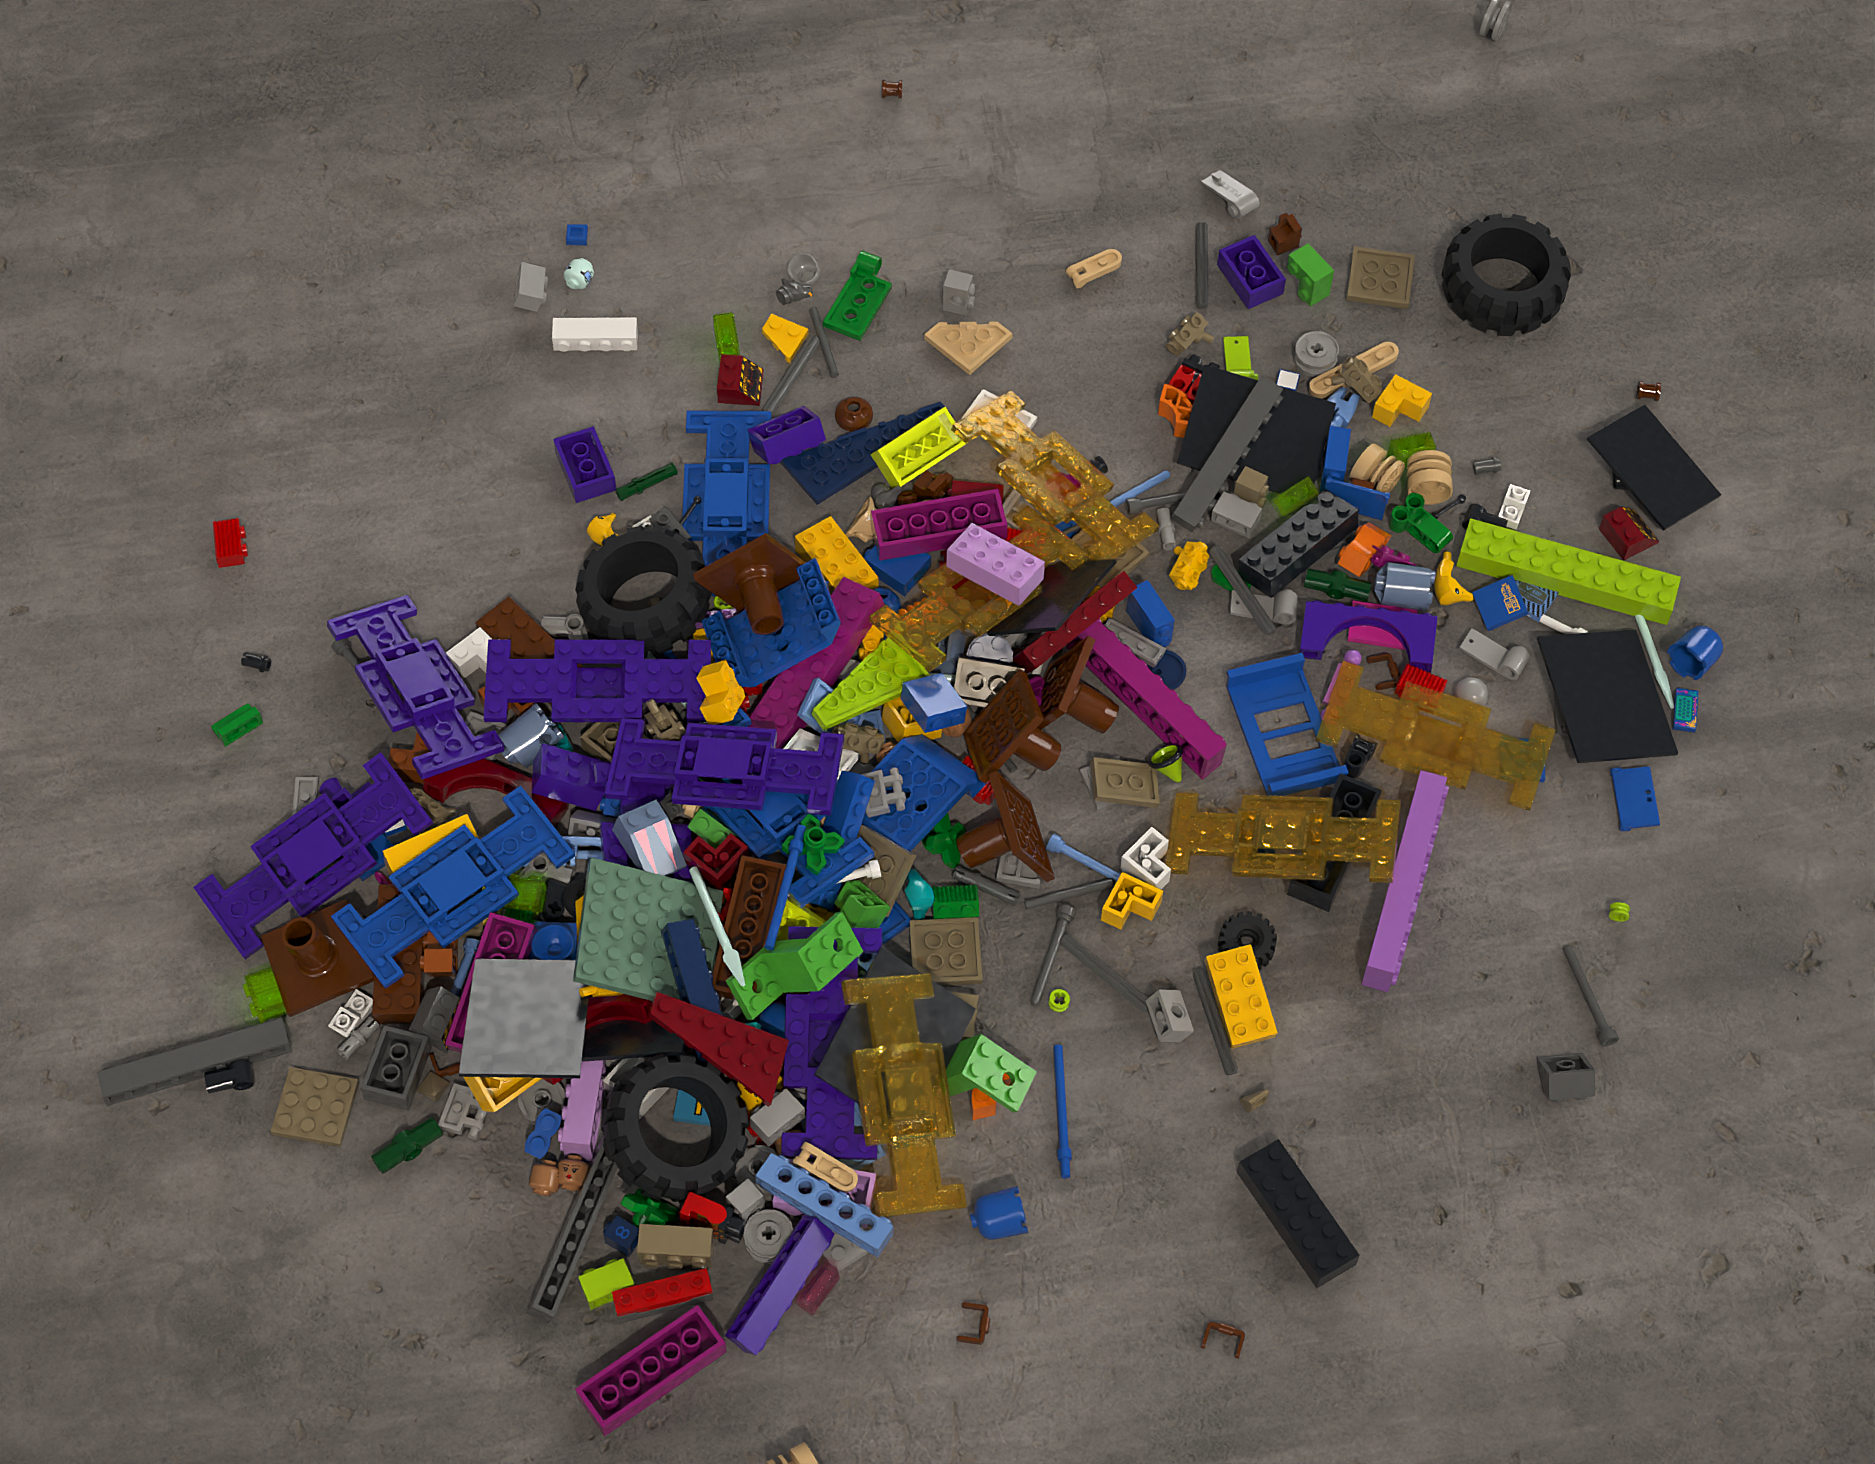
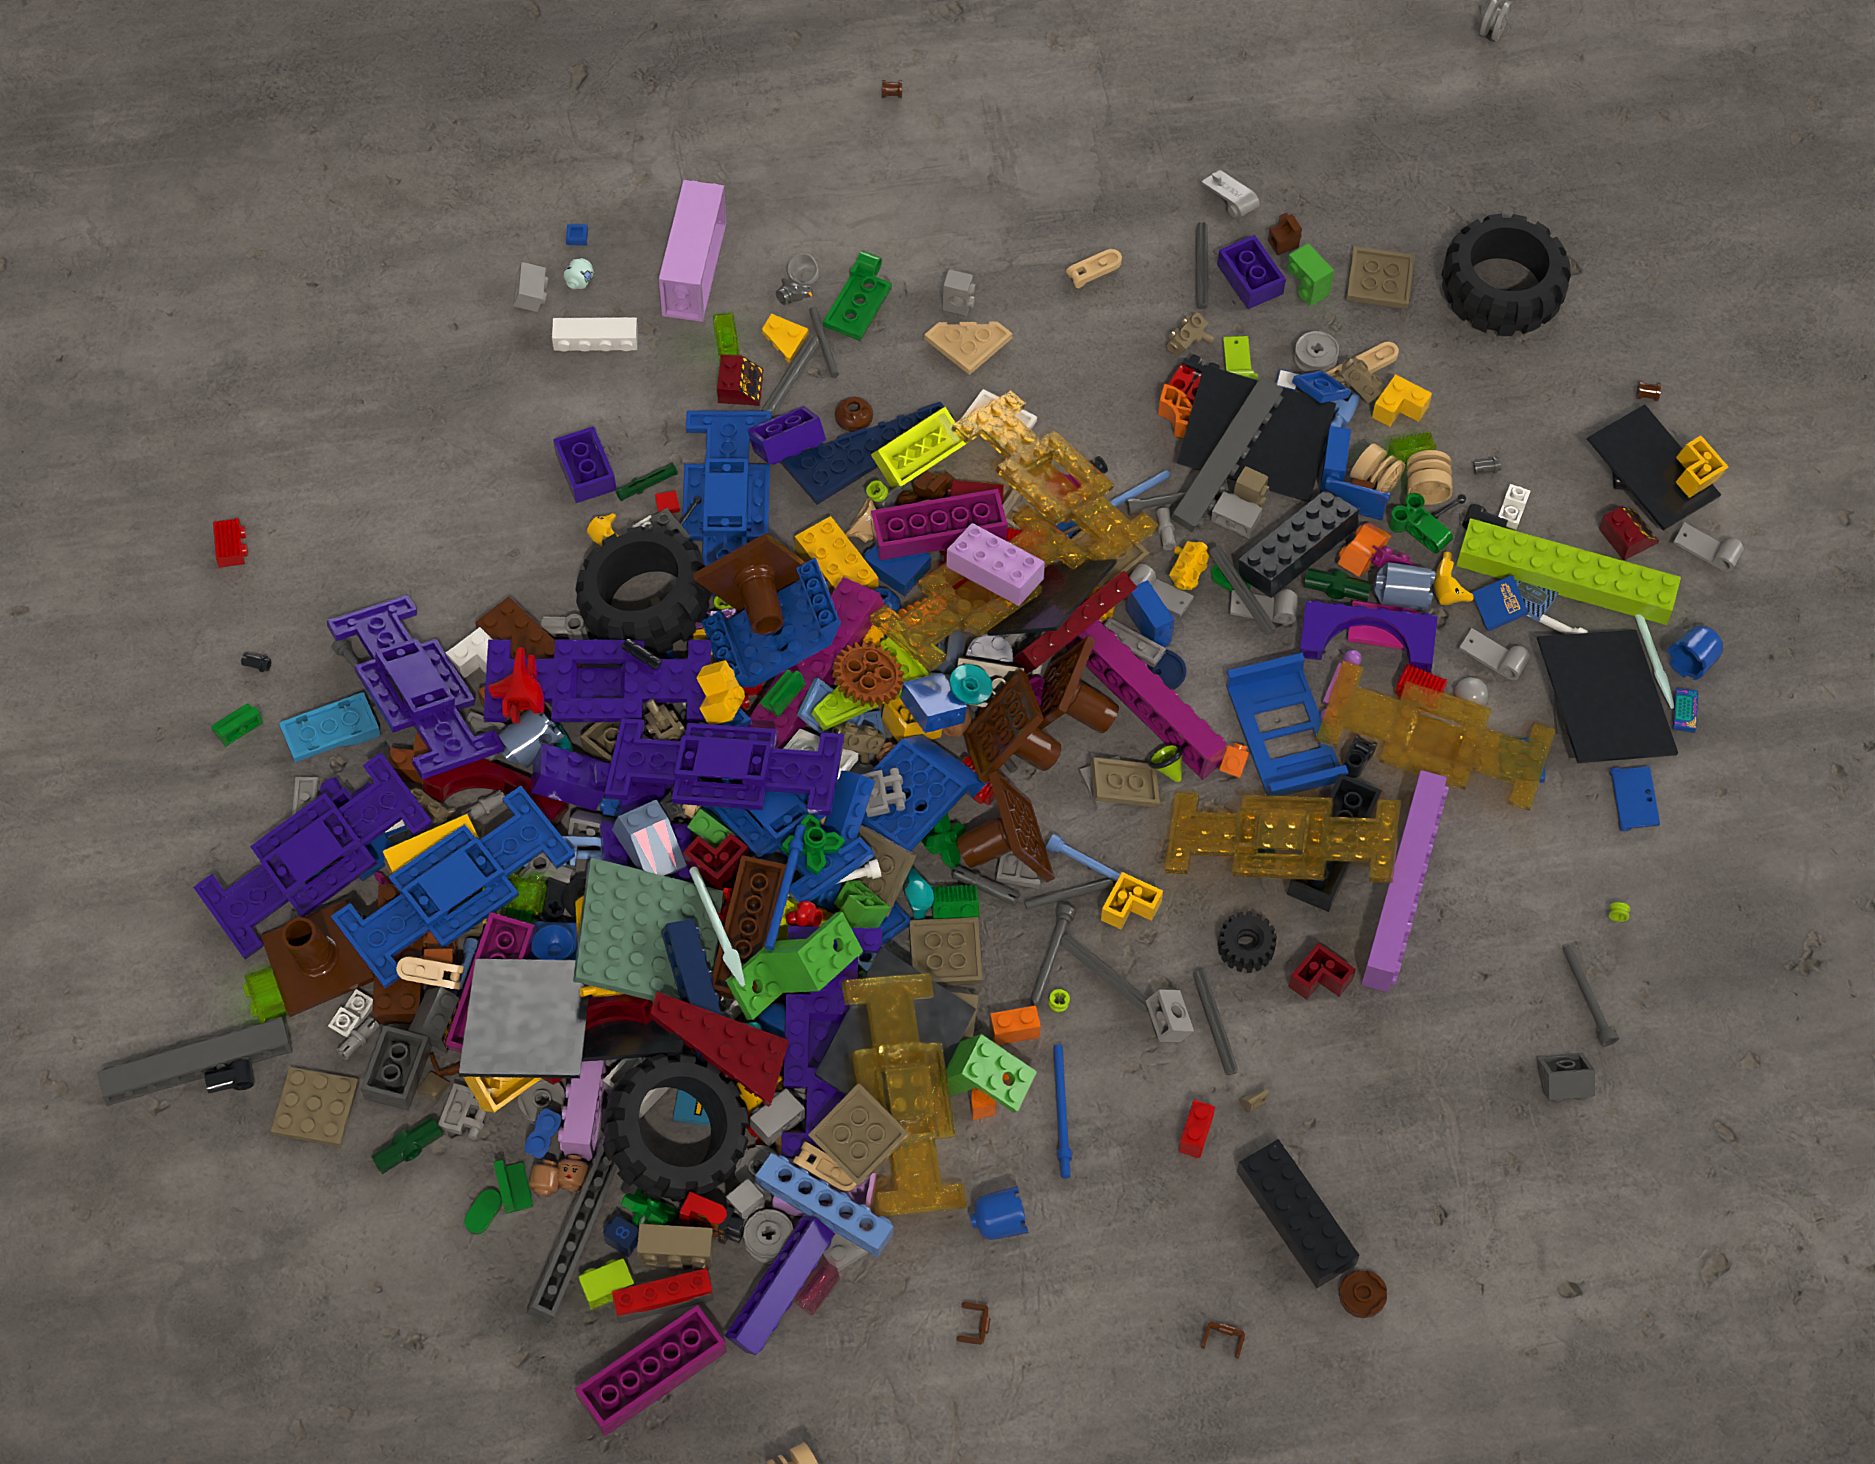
(330, 727): none -> dark azure piece
(429, 972): none -> tan plate
(483, 1212): none -> green tile
(484, 806): none -> light grey pin
(513, 1186): none -> green panel
(520, 689): none -> red piece
(641, 654): none -> black axle
(667, 500): none -> red tile
(692, 250): none -> lavender container
(783, 692): none -> green panel
(805, 916): none -> red animal
(854, 673): none -> dark orange gear
(859, 1134): none -> dark tan plate
(876, 485): none -> lime bush
(976, 679): none -> teal dish
(1015, 1025): none -> orange brick
(1144, 857): white brick -> none
(1173, 598): none -> light grey door
(1196, 1129): none -> red brick
(1234, 759): none -> orange bracket
(1240, 996): yellow brick -> none
(1294, 497): clear neon green brick -> none
(1321, 386): none -> blue tile
(1321, 968): none -> dark red brick
(1363, 1294): none -> reddish brown tile
(1392, 668): reddish brown piece -> none
(1701, 465): none -> yellow brick
(1720, 555): none -> light grey door

